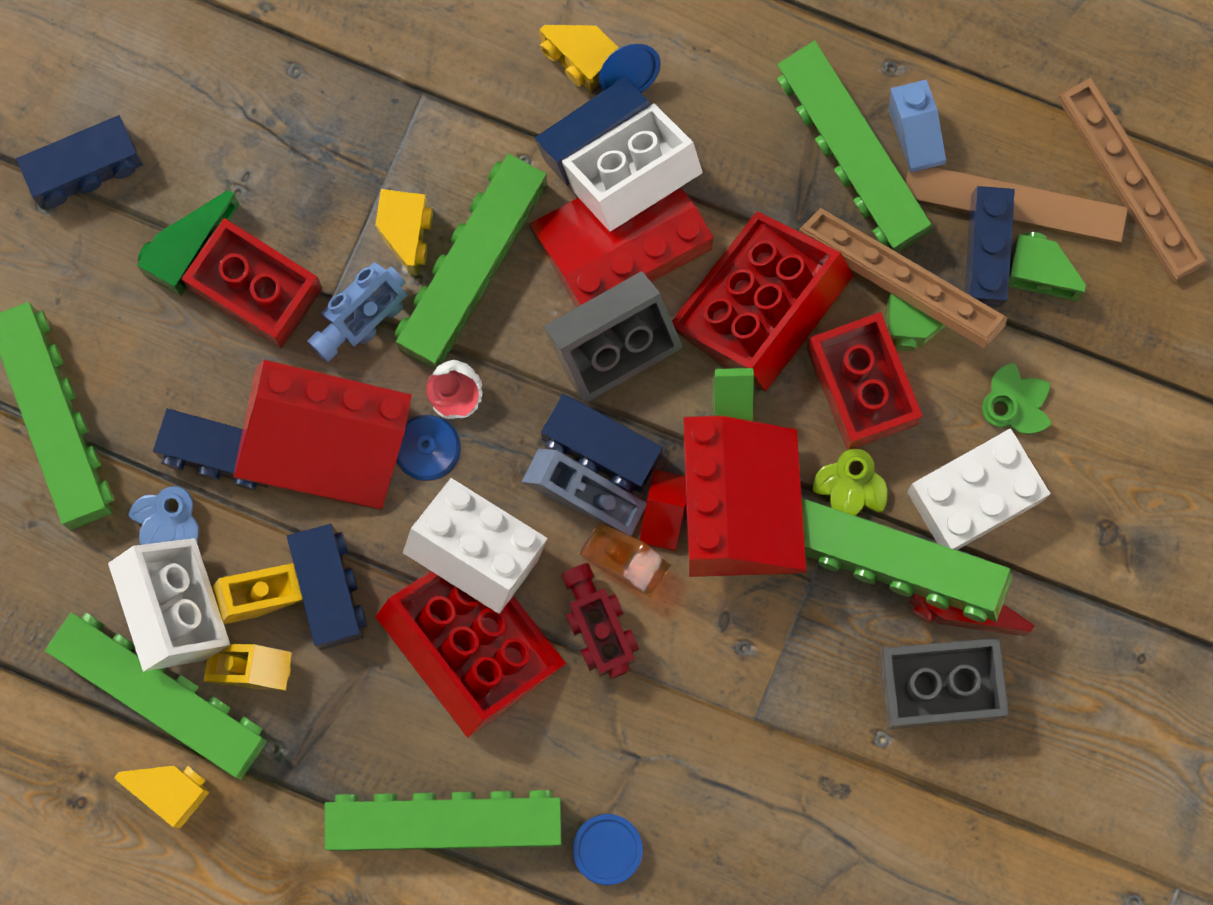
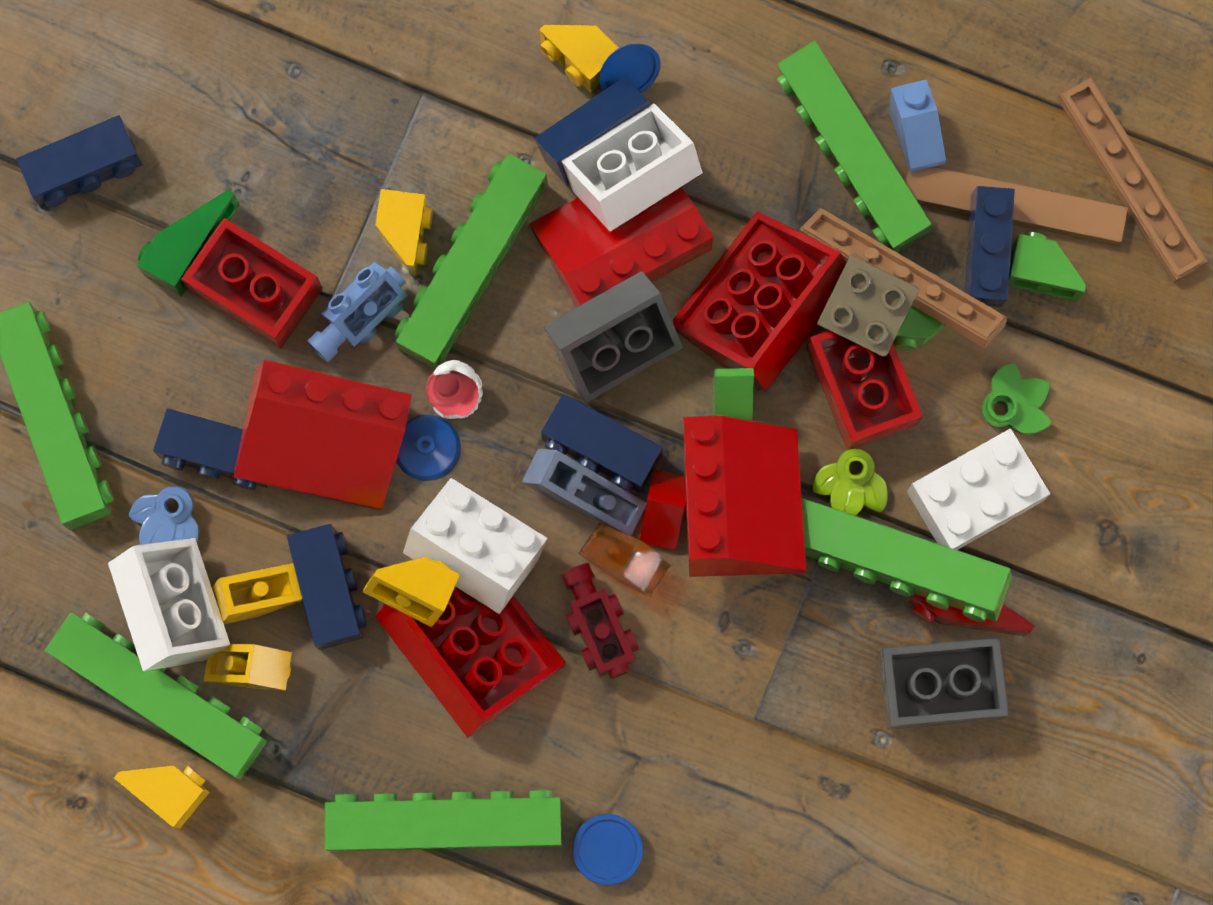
(415, 588): none -> yellow slope
(868, 305): none -> dark tan bracket

